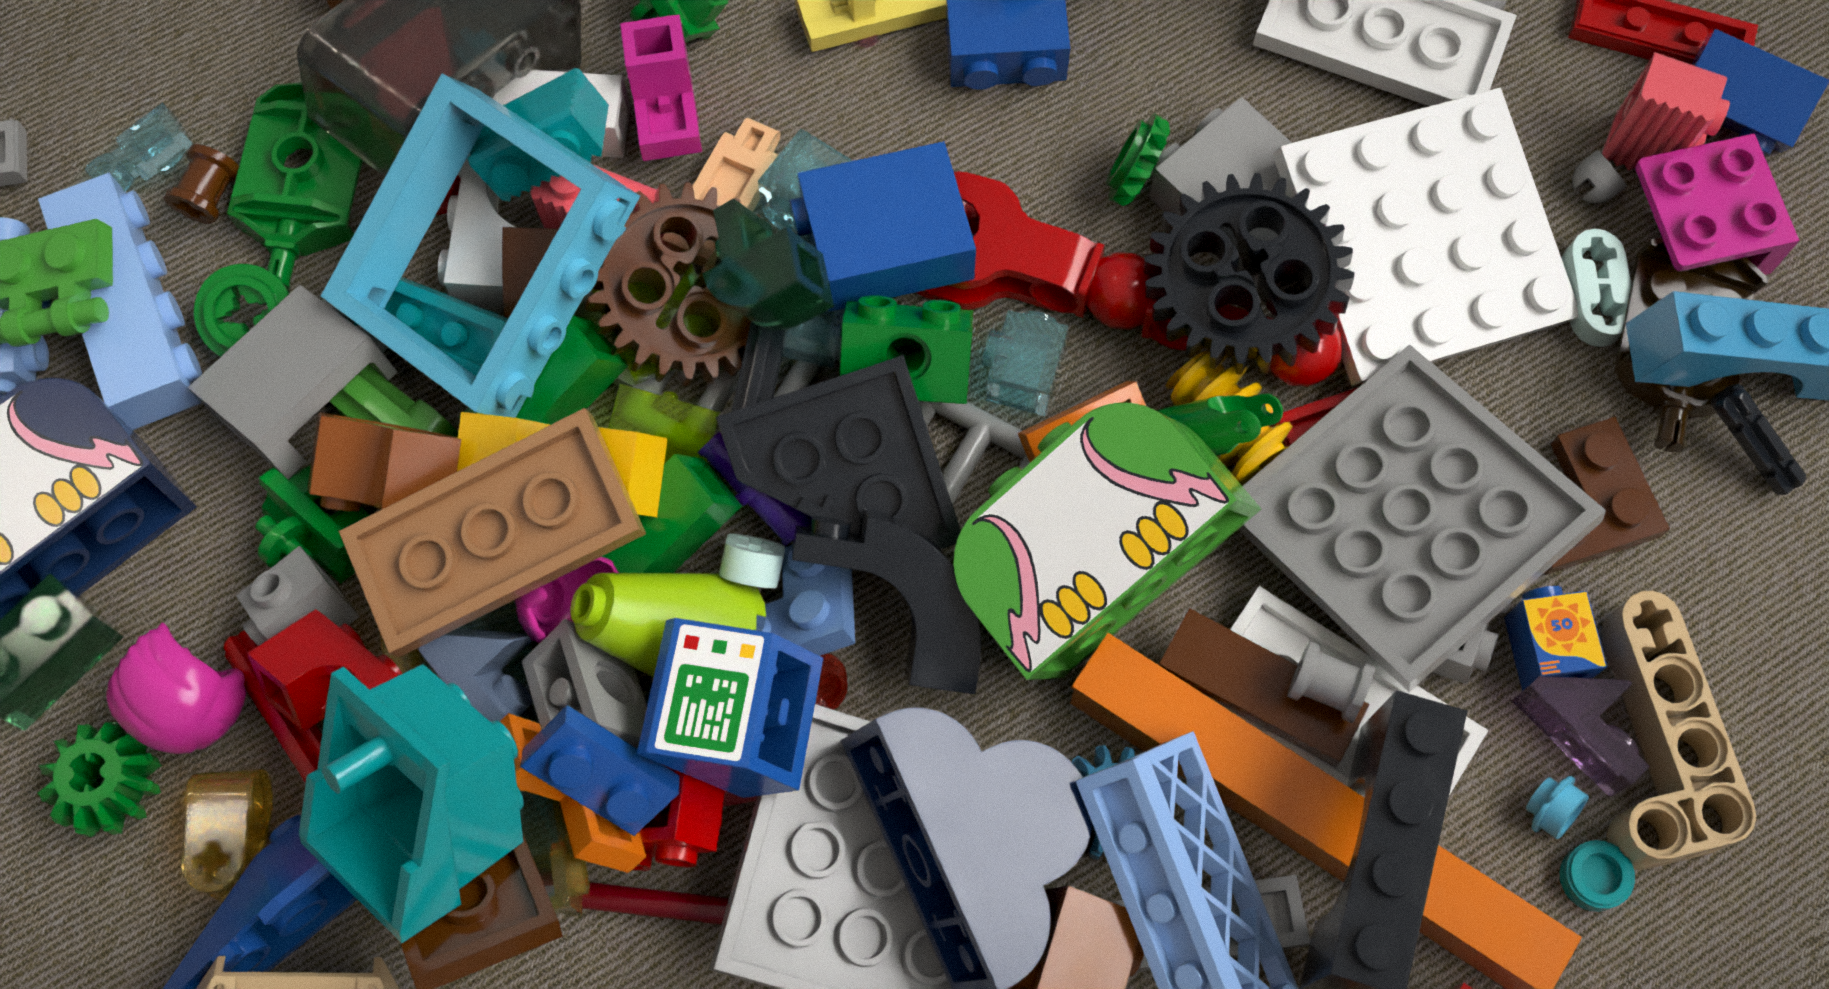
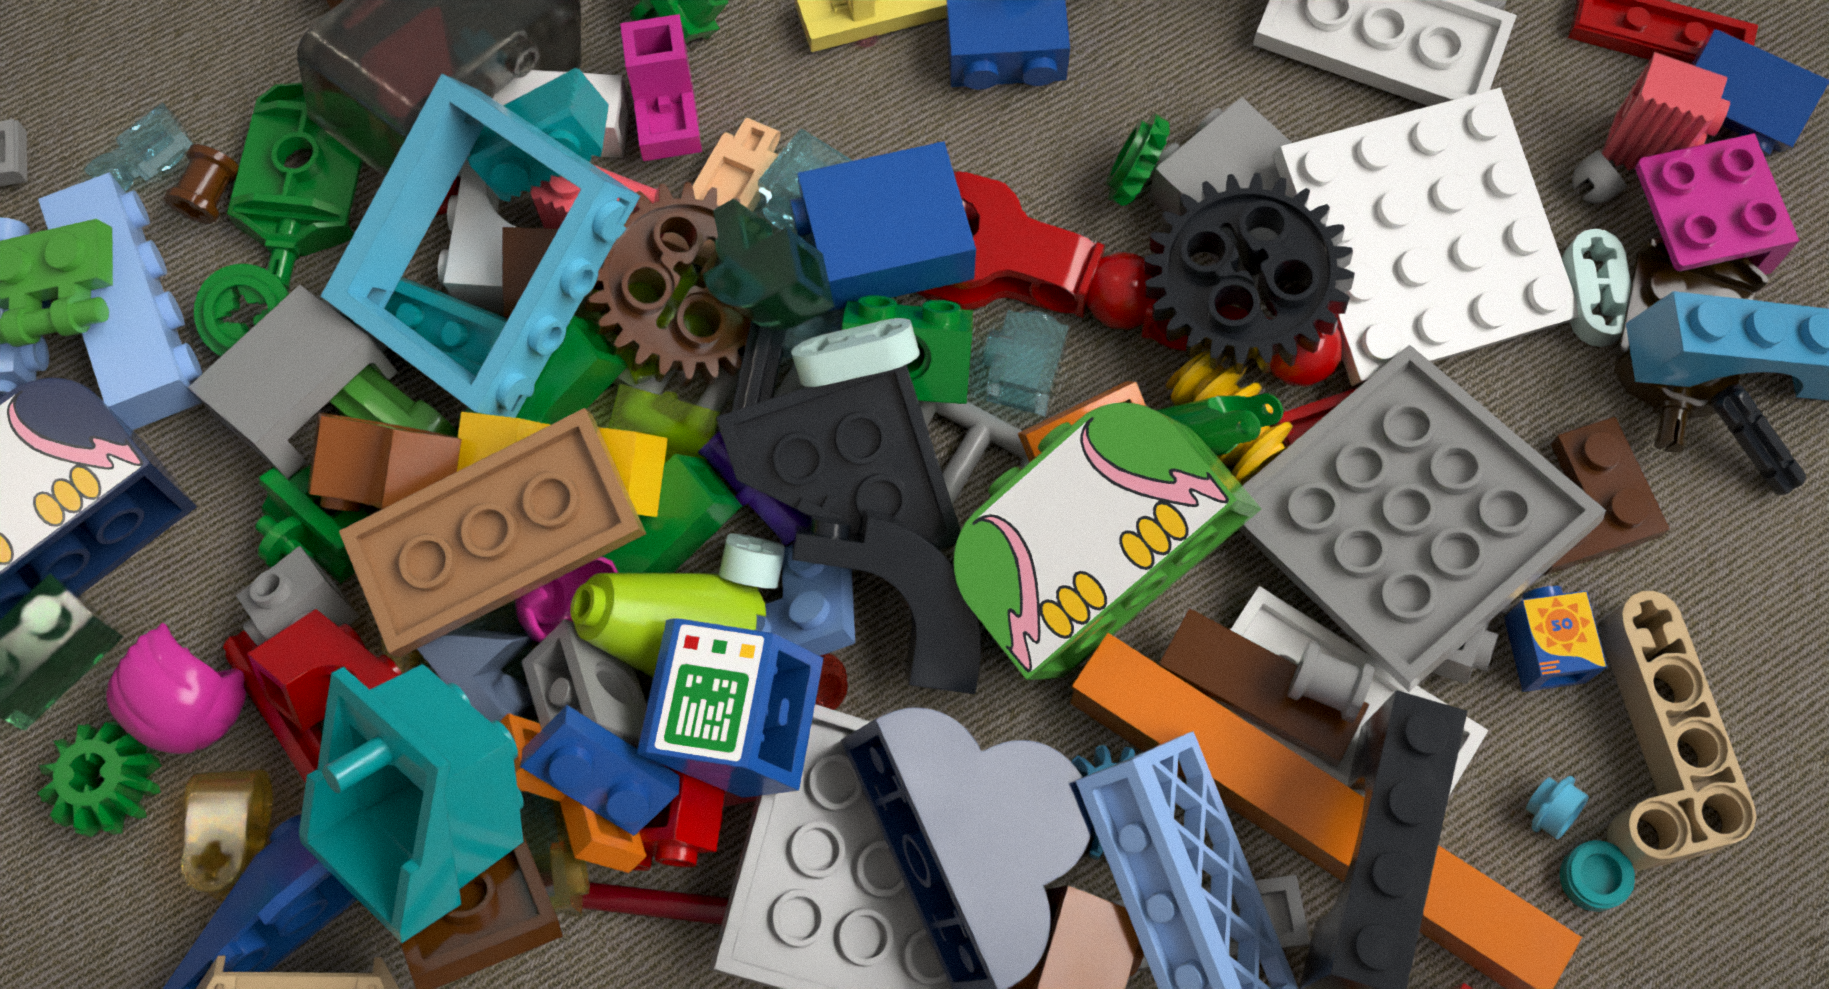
(855, 352): none -> light aqua beam
(1570, 717): clear purple slope -> none

